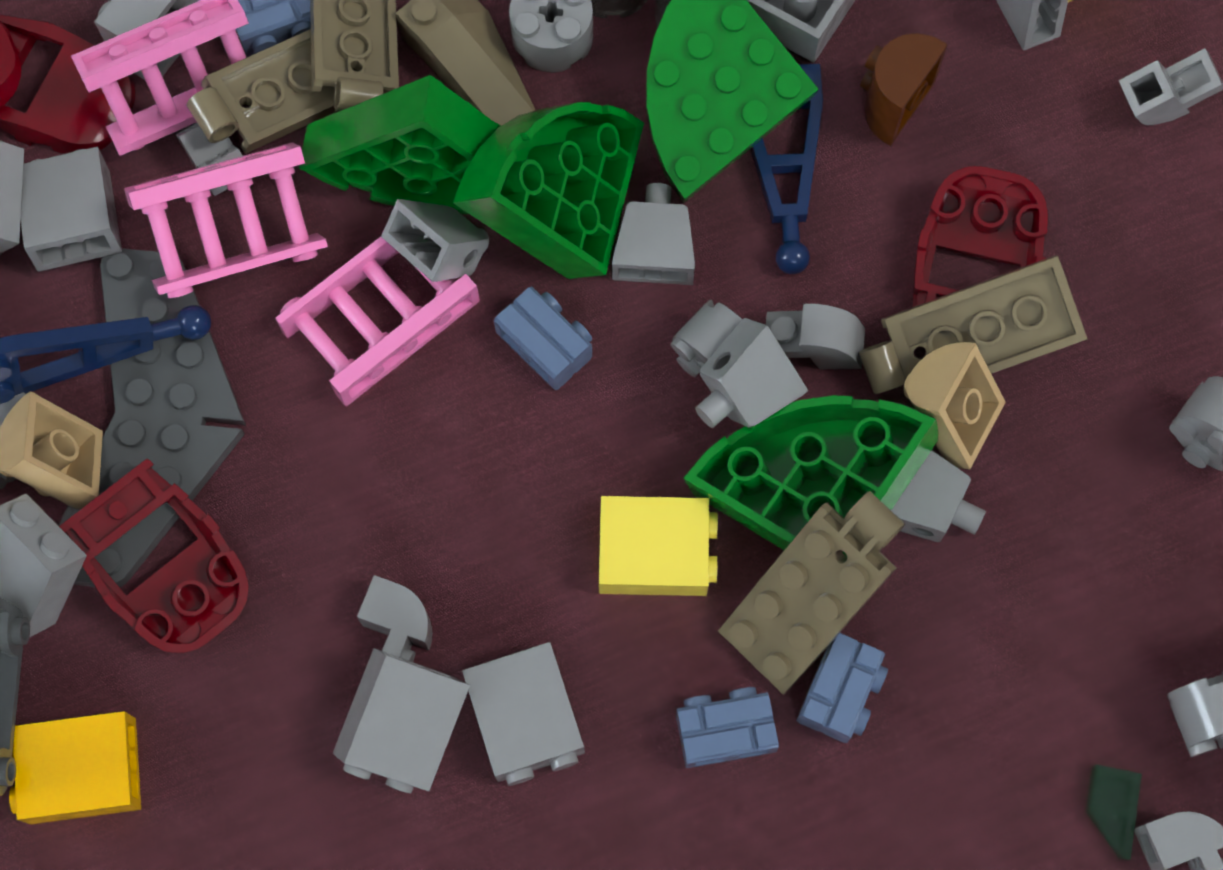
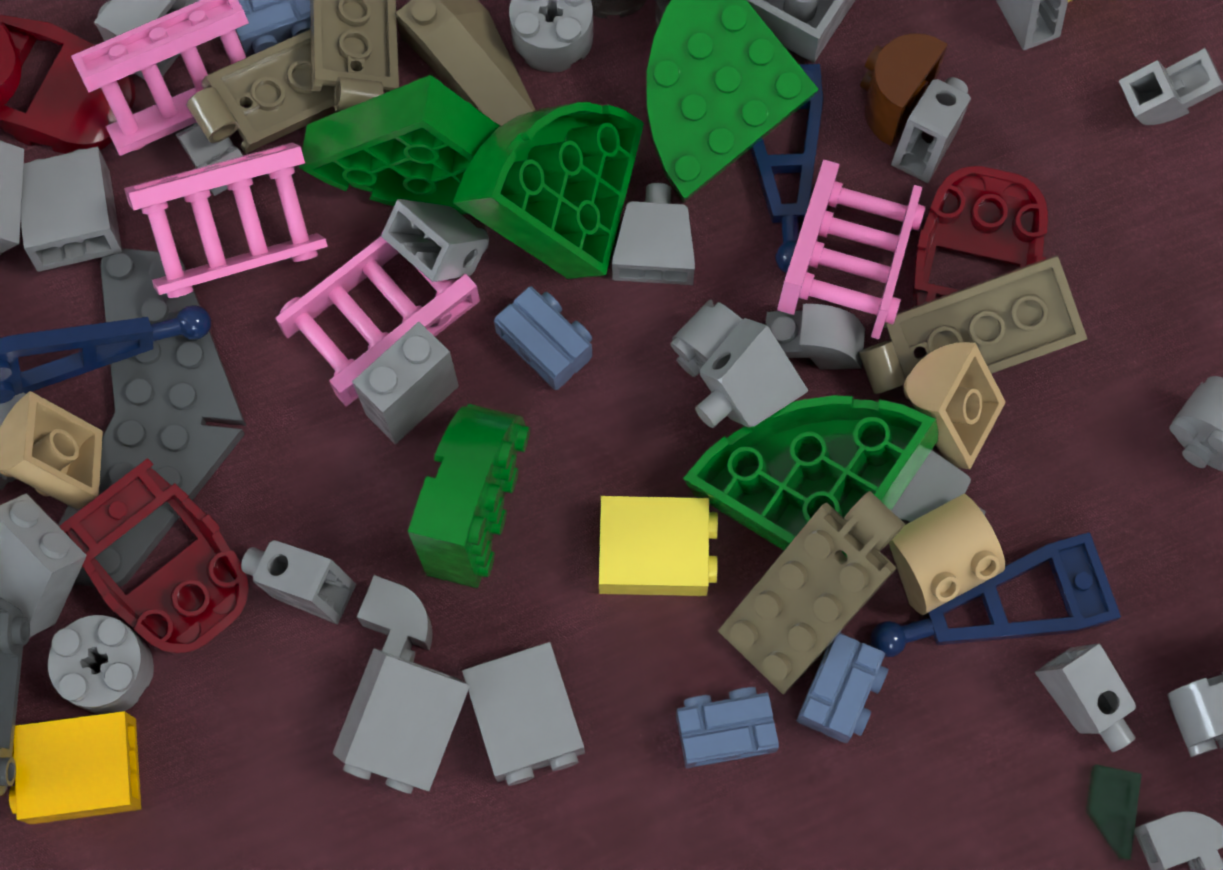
(78, 652): none -> light grey brick
(300, 579): none -> light grey torso
(406, 382): none -> light grey brick
(466, 499): none -> green brick
(821, 223): none -> bright pink fence
(939, 115): none -> light grey torso
(946, 554): none -> tan brick
(1078, 578): none -> dark blue plate
(1090, 693): none -> light grey torso

